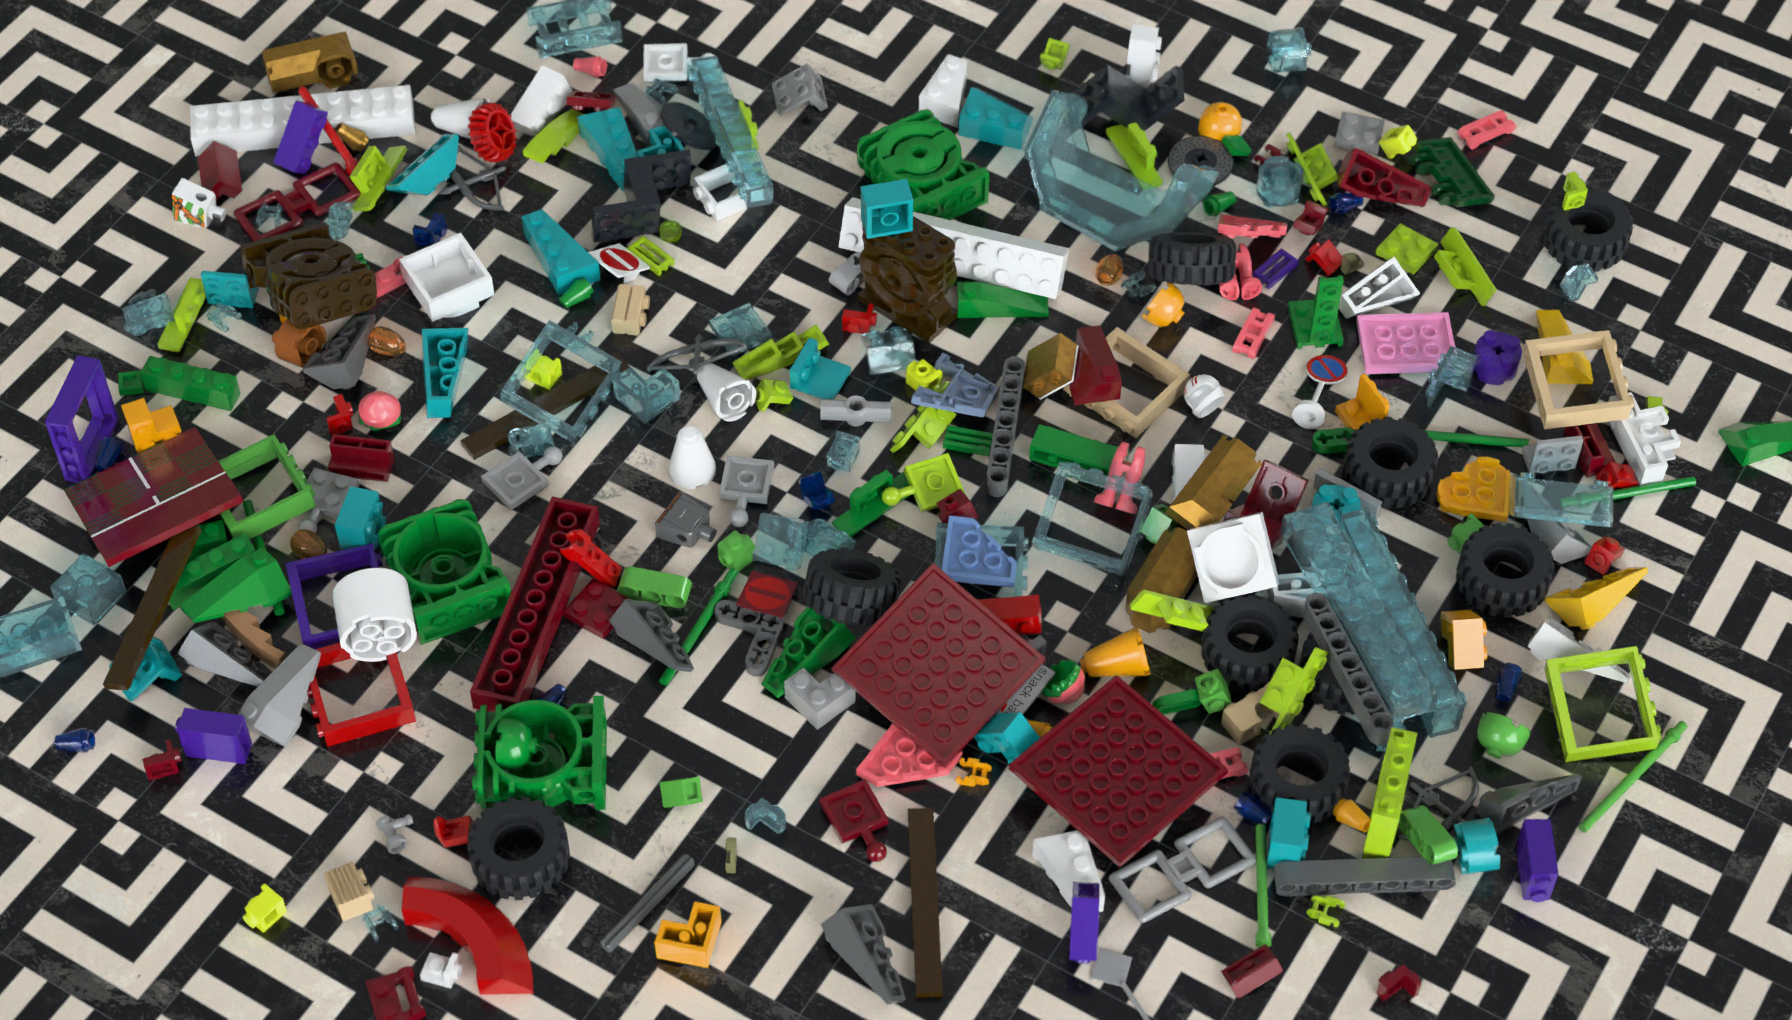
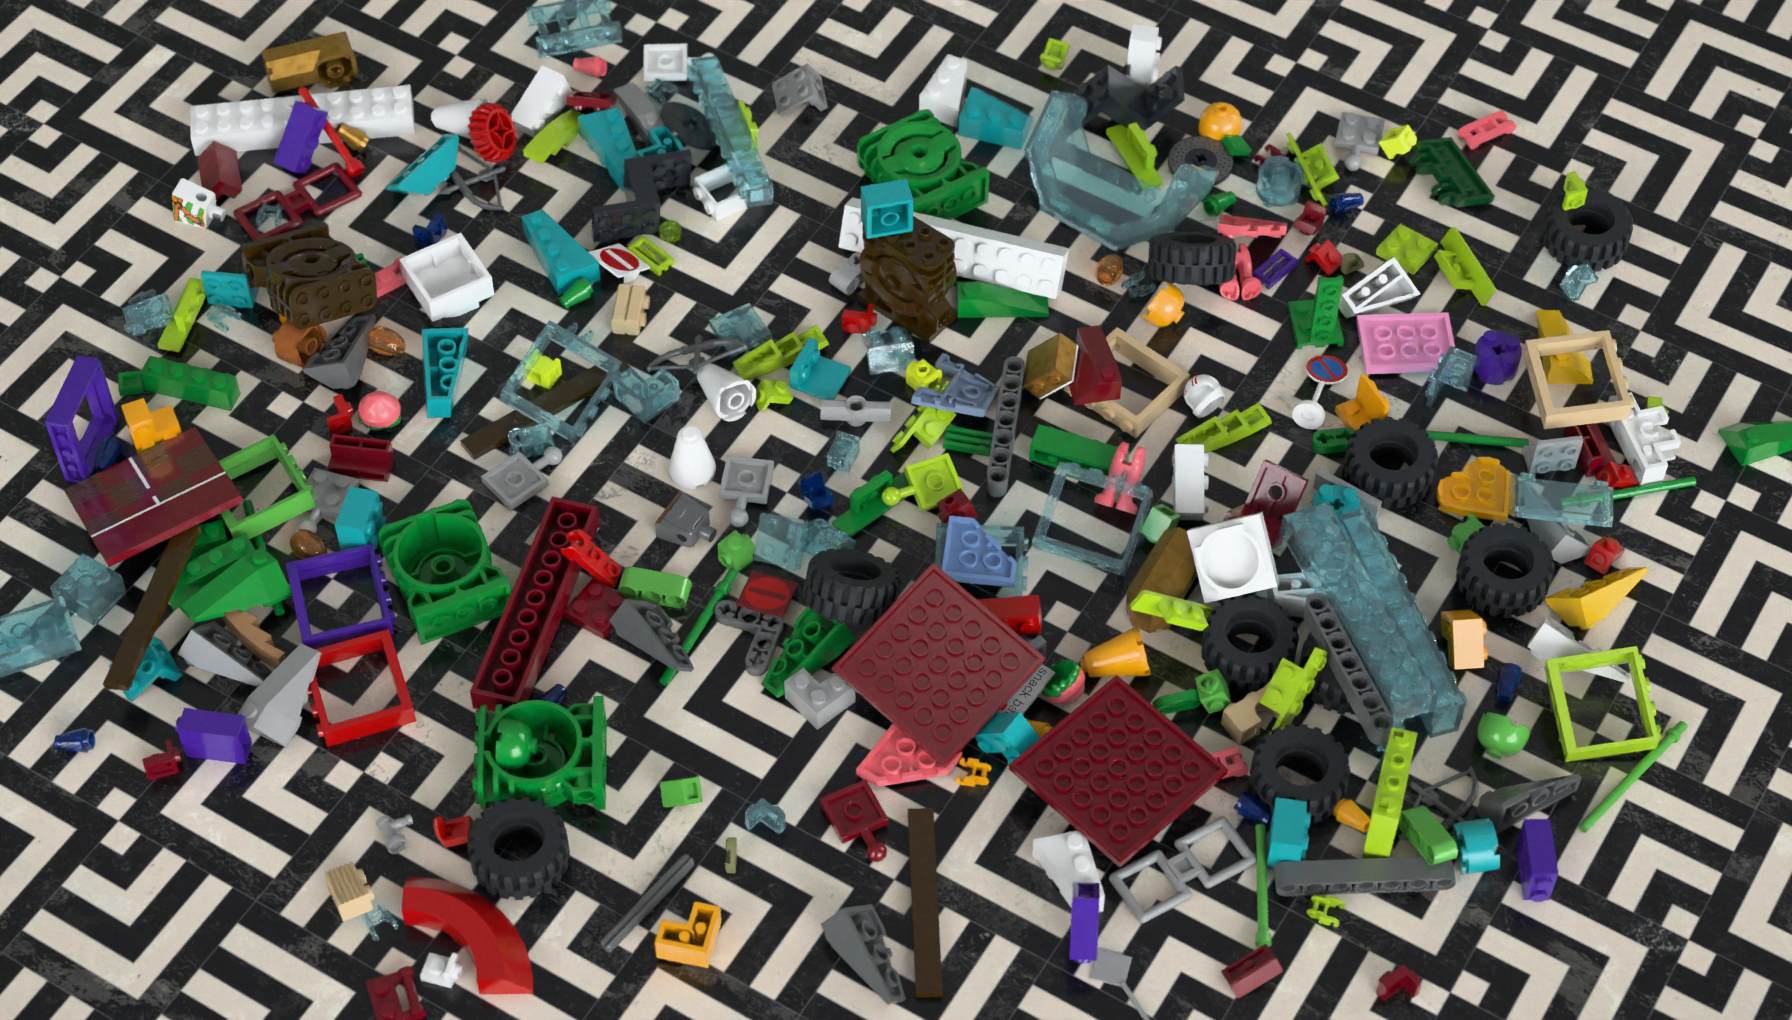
(264, 909): neon yellow brick -> none
(339, 219): clear light blue piece -> none
(374, 173): lime bracket -> none
(374, 614): white brick -> none
(1215, 484): pearl gold brick -> none
(1227, 430): none -> lime slope
(1253, 332): coral plate -> none
(1288, 50): clear light blue brick -> none
(1377, 180): dark red wedge -> none

